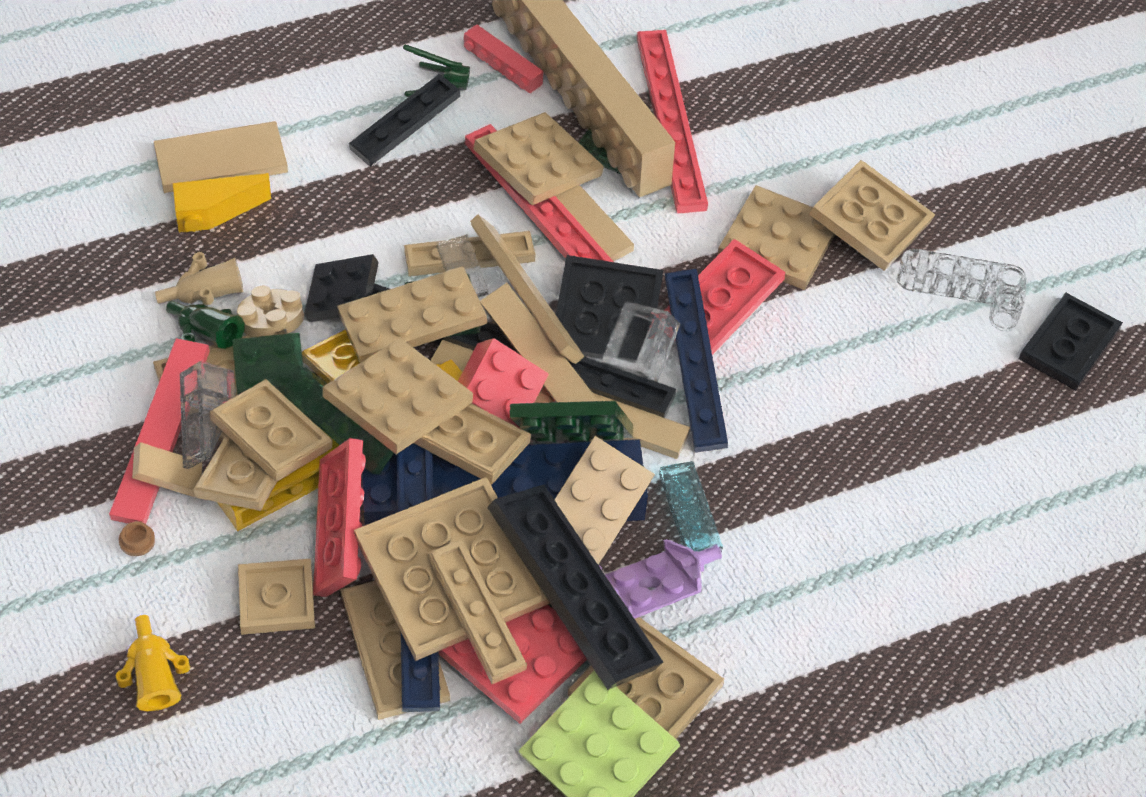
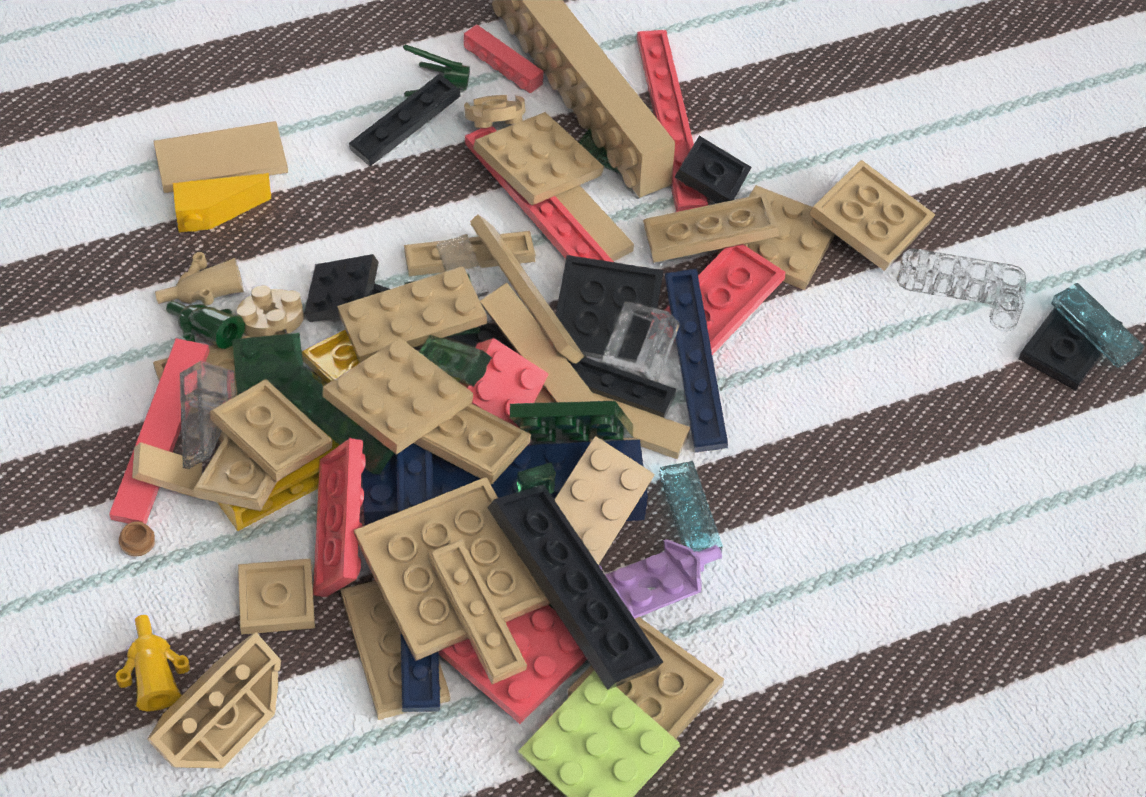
(221, 708): none -> tan wedge
(458, 360): none -> clear green plate
(495, 109): none -> tan plate
(537, 476): none -> clear green tile
(710, 227): none -> tan tile
(712, 171): none -> black plate
(1097, 325): none -> clear light blue plate

